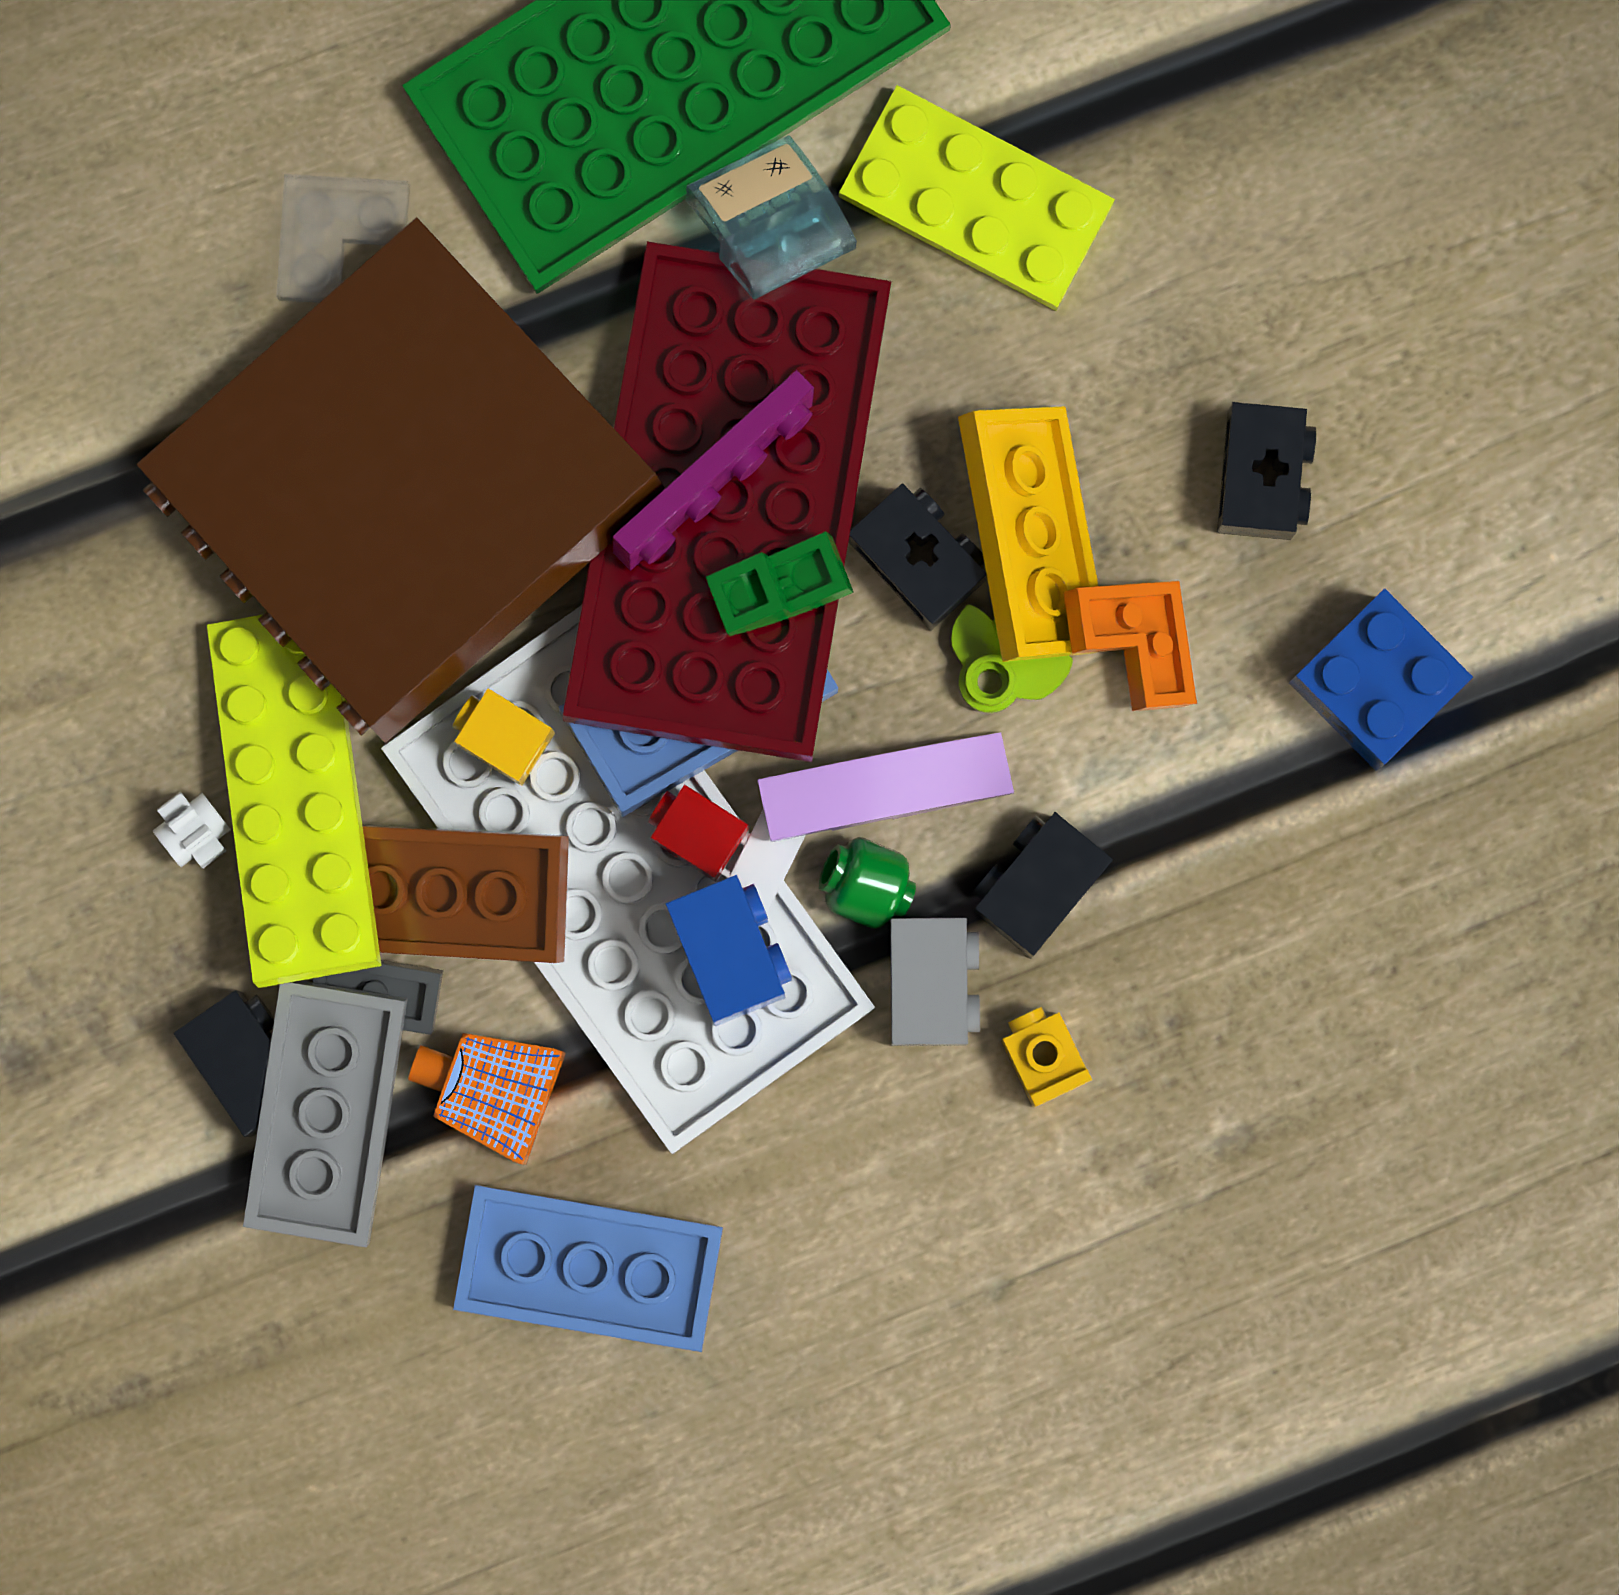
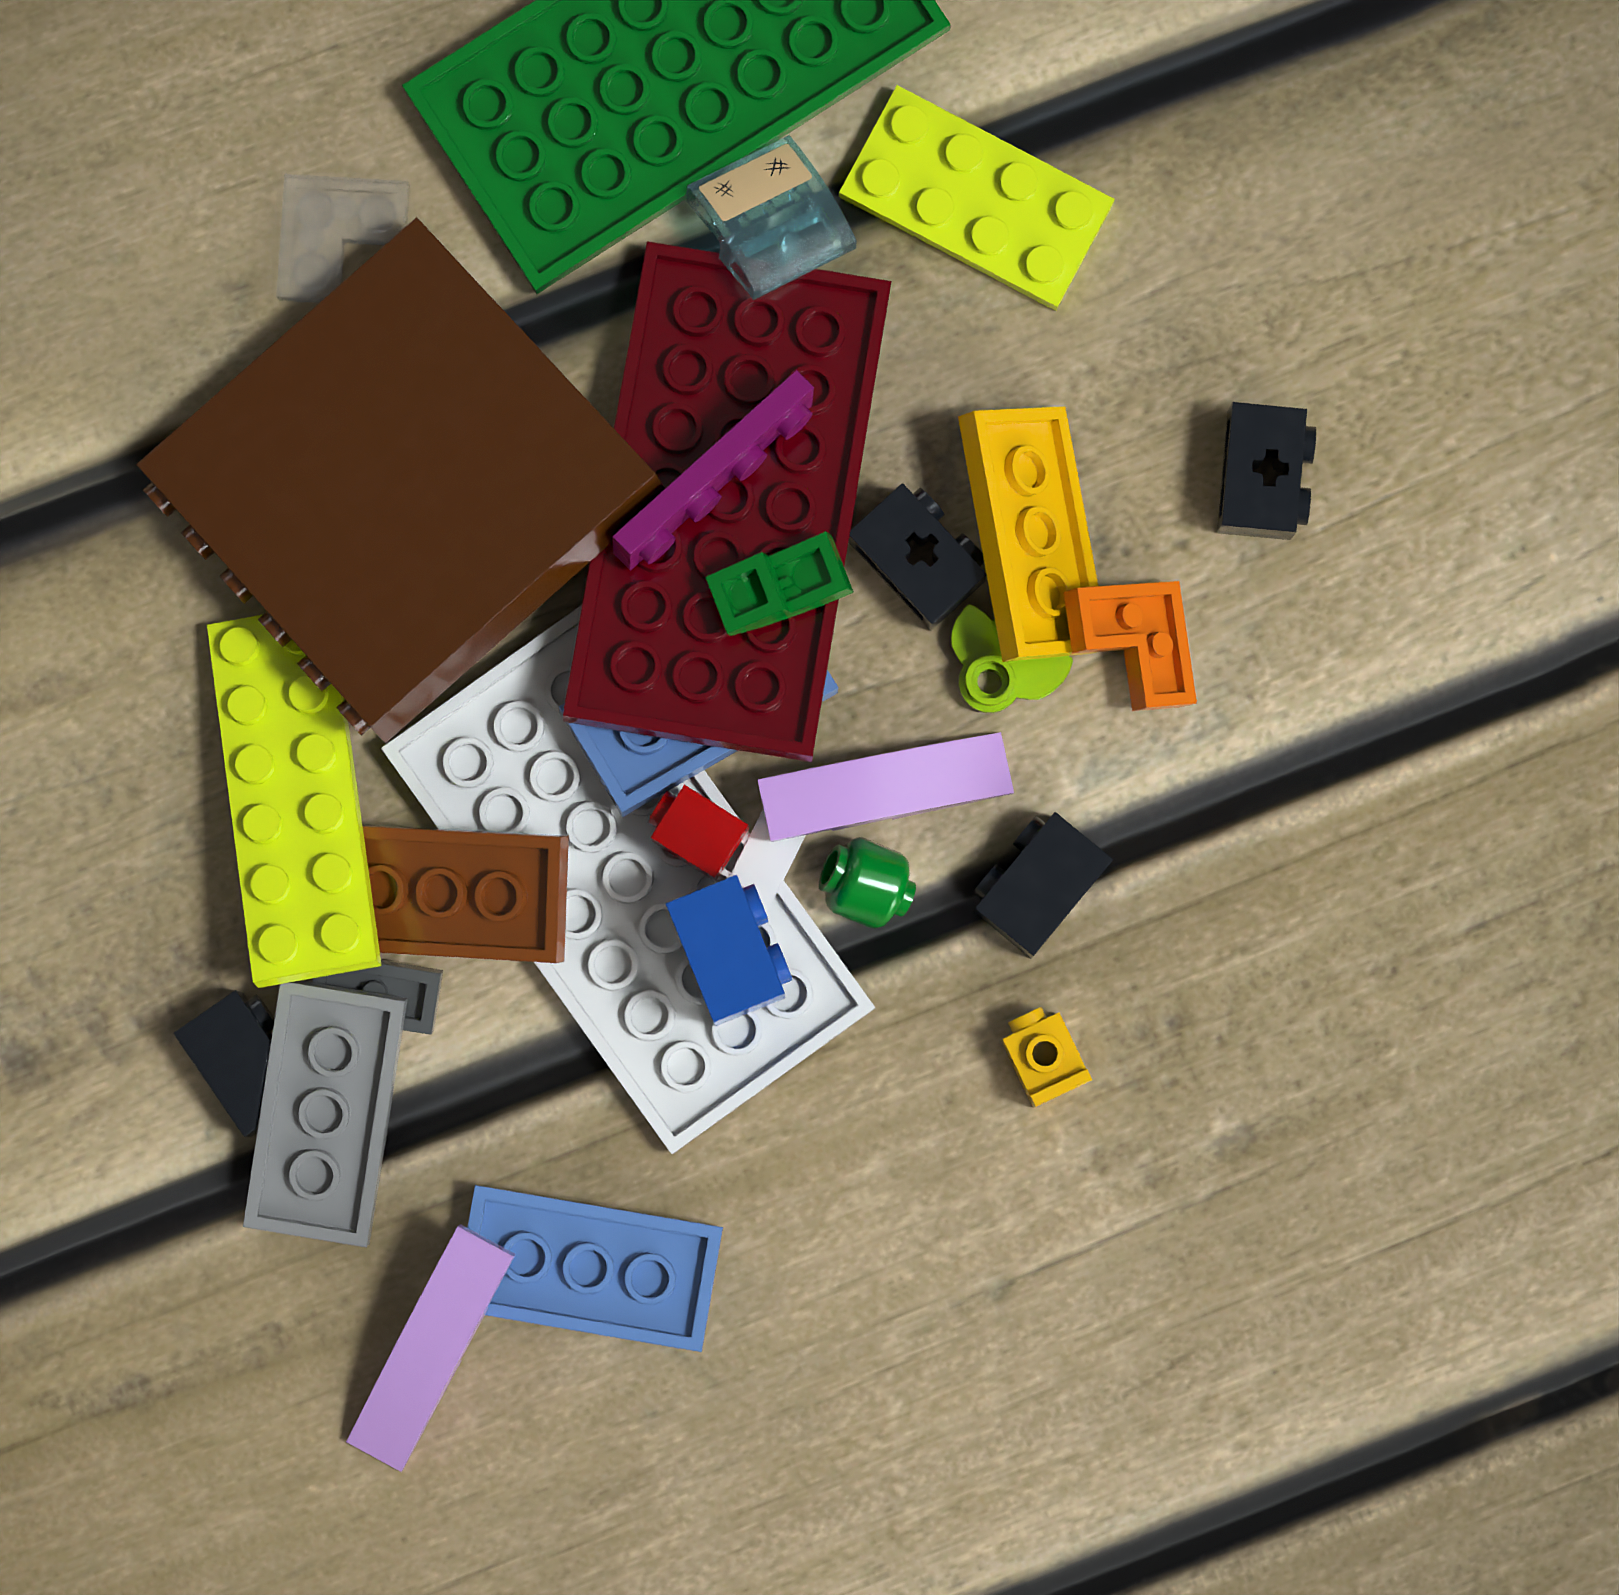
(191, 830): white gear -> none
(430, 1347): none -> lavender slope
(491, 1090): orange torso -> none
(502, 735): yellow brick -> none
(931, 982): light grey brick -> none
(1381, 679): blue brick -> none

